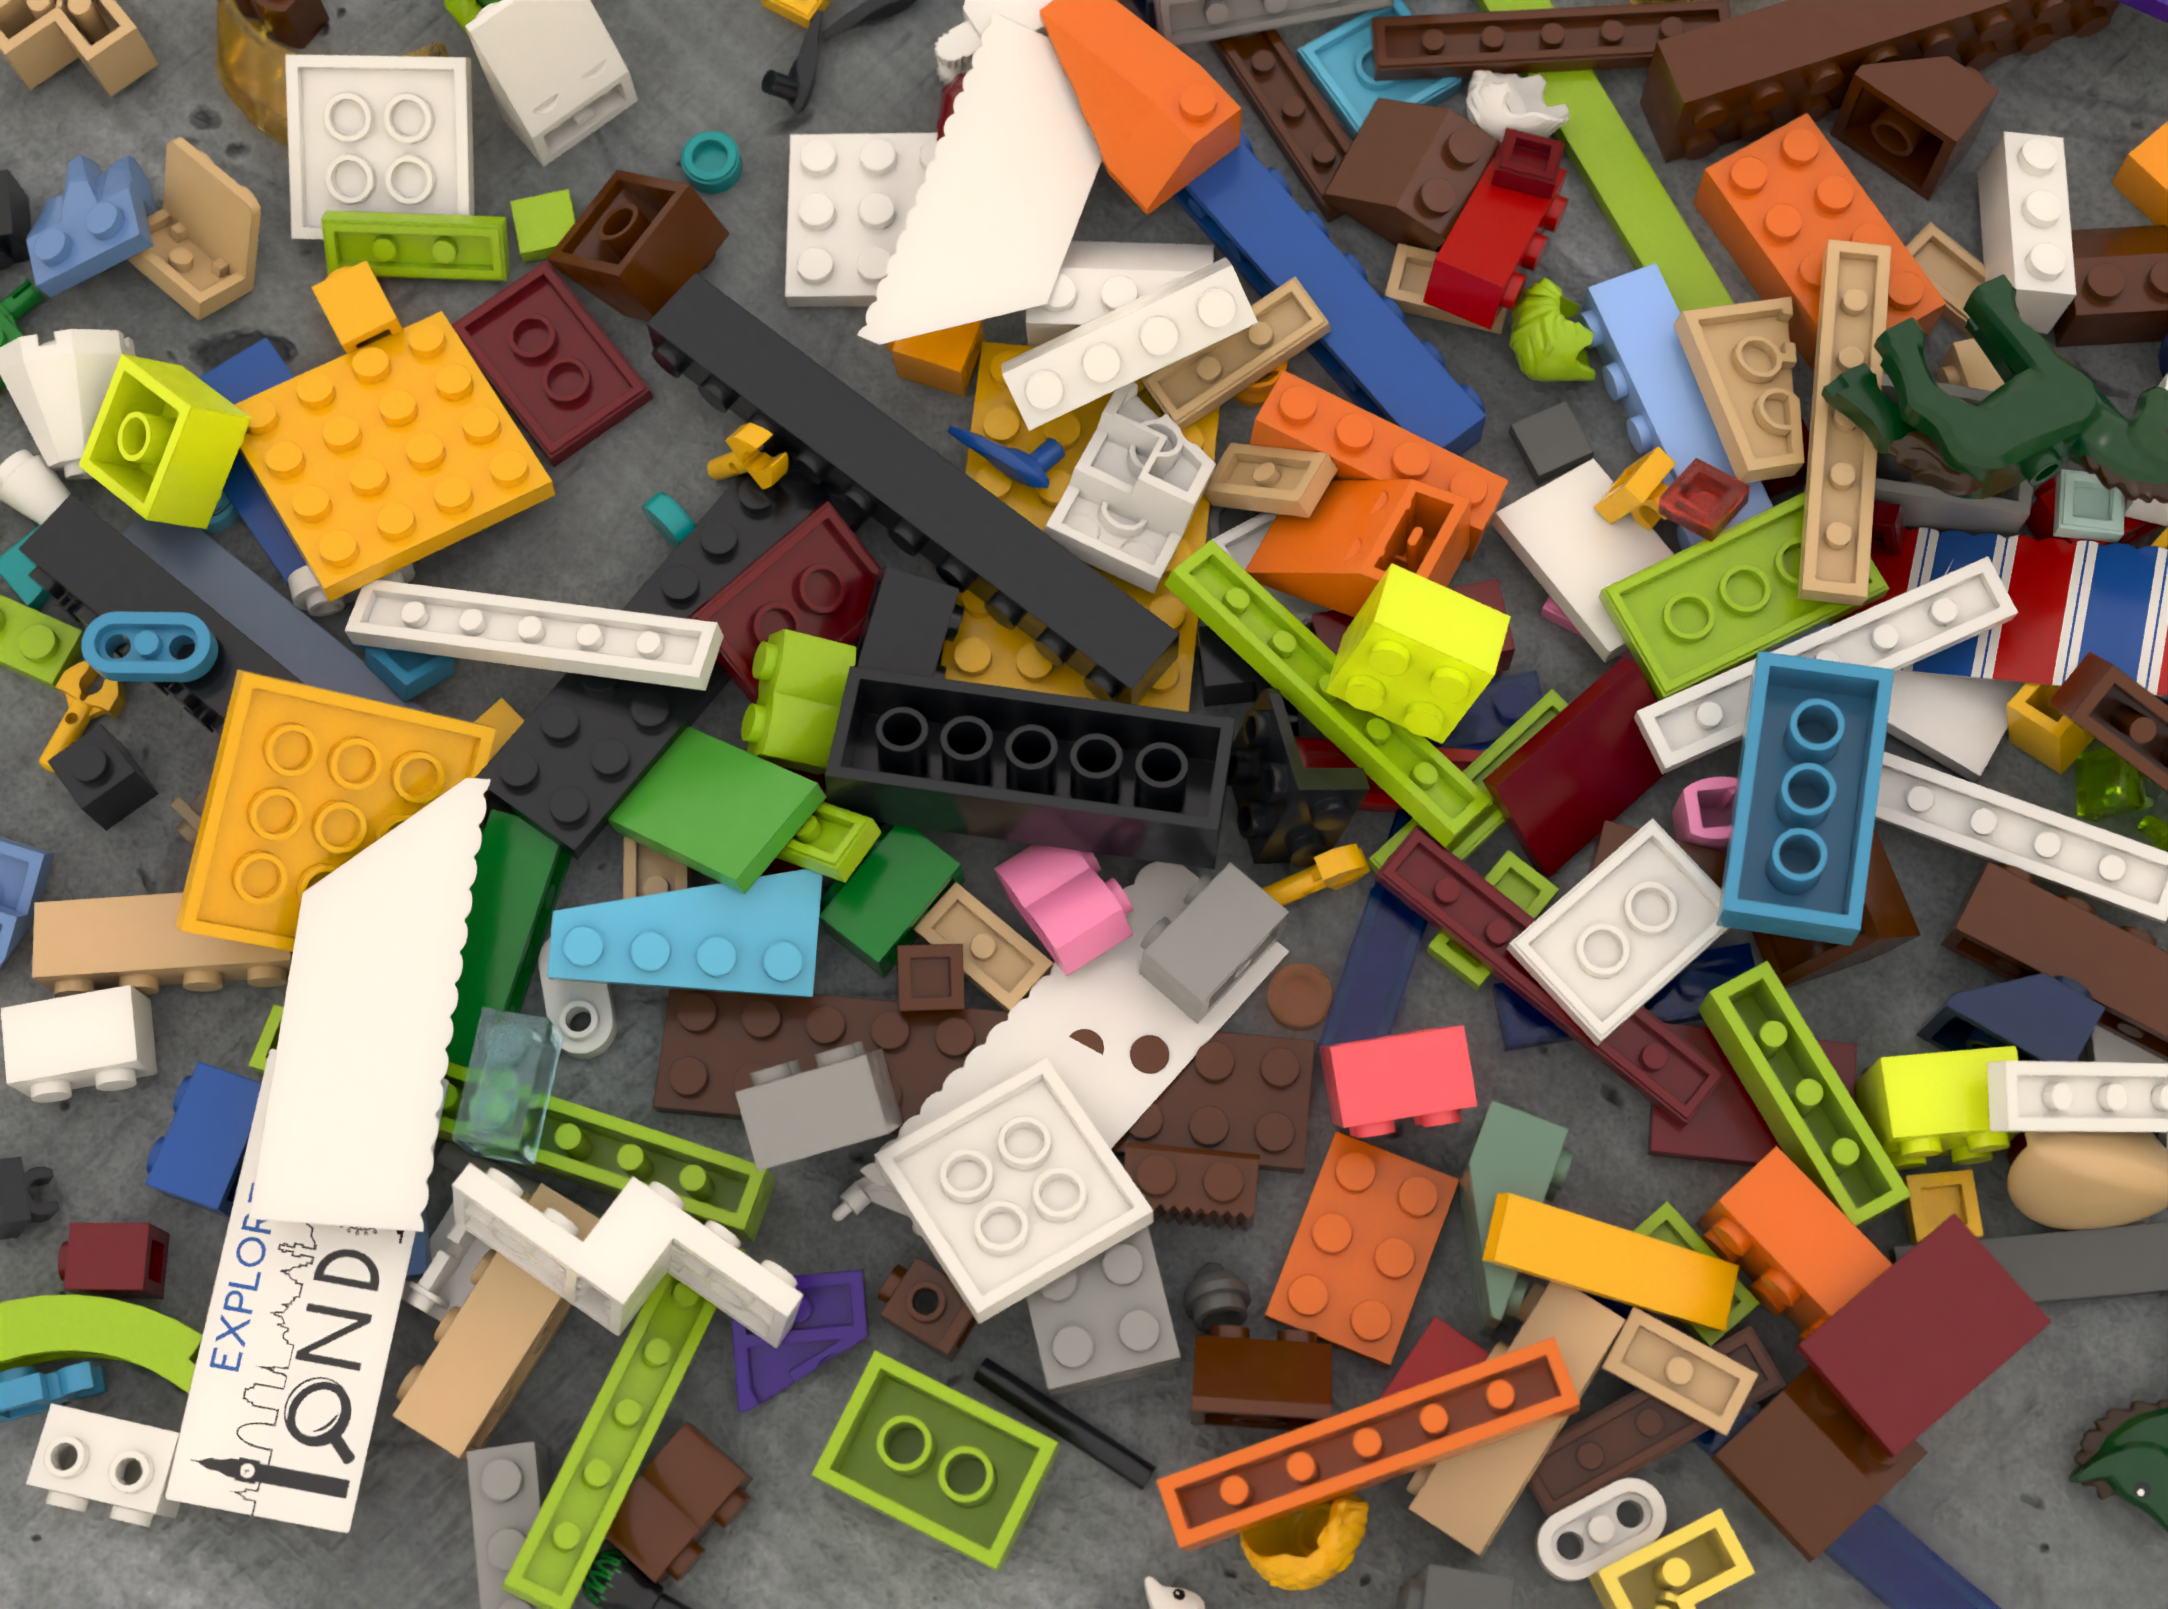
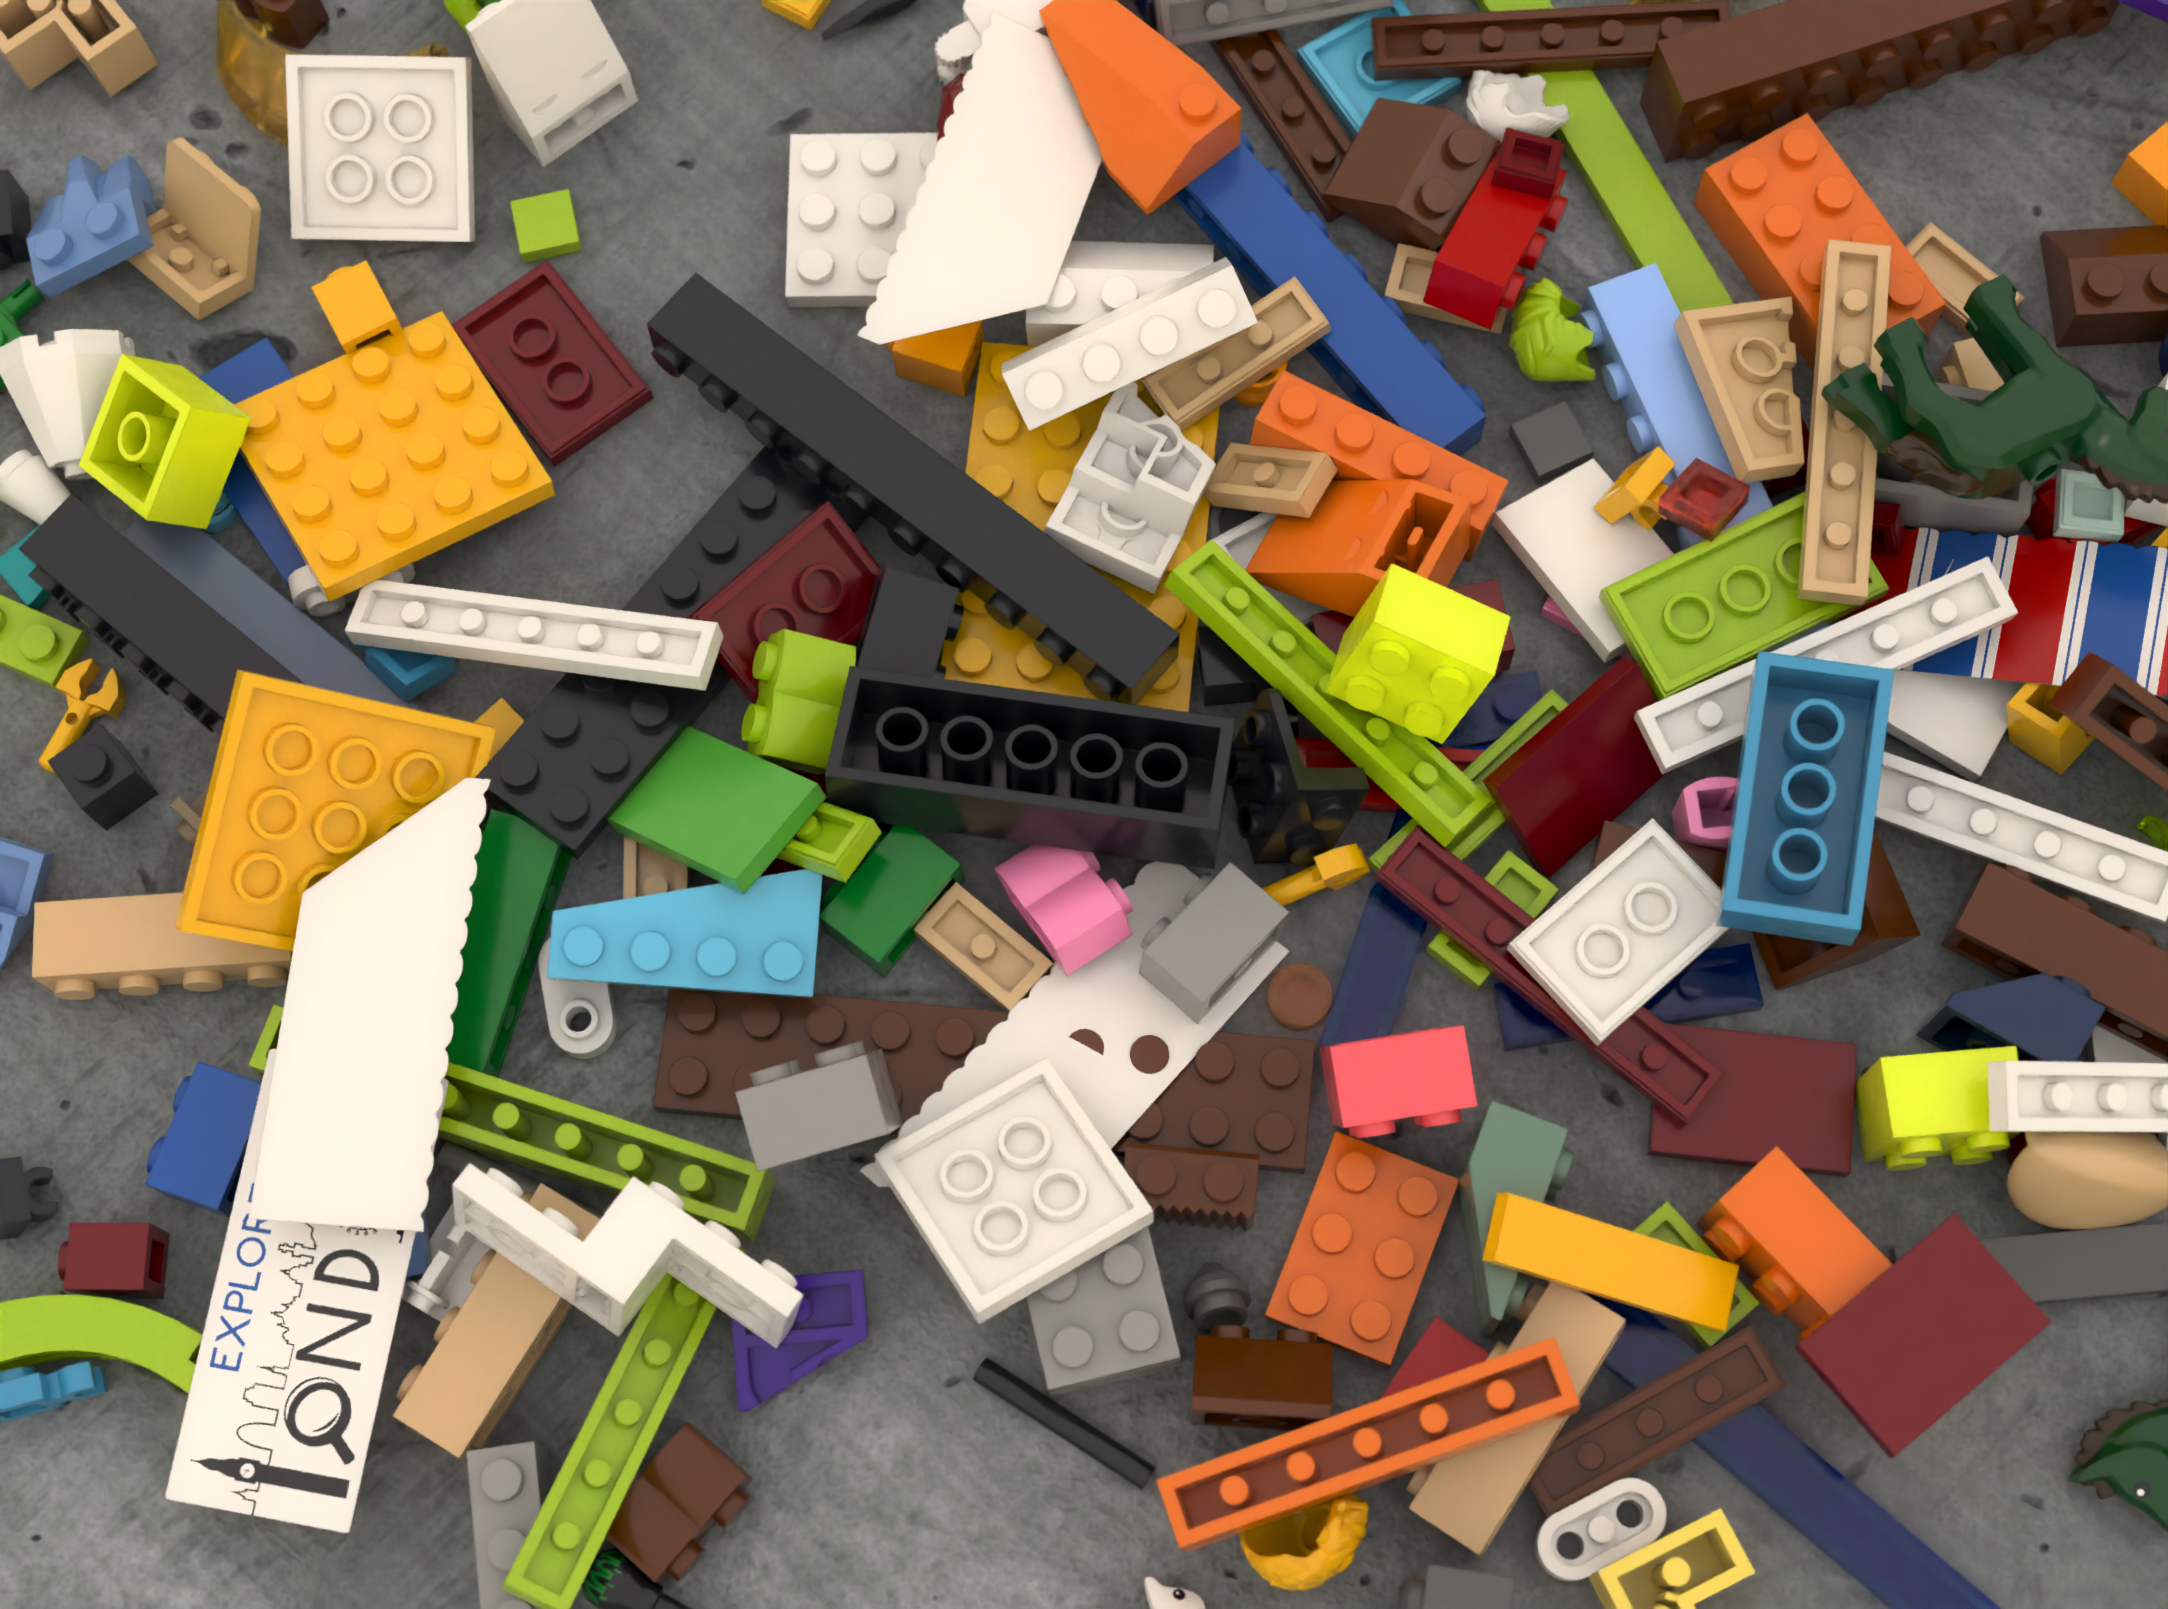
(79, 1043): white brick -> none
(107, 1462): white brick -> none
(153, 649): dark azure plate -> none
(418, 244): lime tile -> none
(508, 1086): clear light blue brick -> none
(639, 243): reddish brown slope -> none
(668, 518): teal tile -> none
(711, 162): teal tile -> none
(747, 458): yellow bar -> none
(800, 82): black bar -> none
(864, 1192): white piece -> none
(930, 977): reddish brown tile -> none
(937, 1461): lime brick -> none
(941, 1330): reddish brown brick -> none
(1014, 463): blue bar -> none
(1680, 1371): tan plate -> none
(1801, 1094): lime brick -> none
(1811, 1464): reddish brown slope -> none
(1914, 118): reddish brown slope -> none
(1938, 1197): yellow plate -> none
(2028, 224): white brick -> none
(2108, 786): clear neon green tile -> none

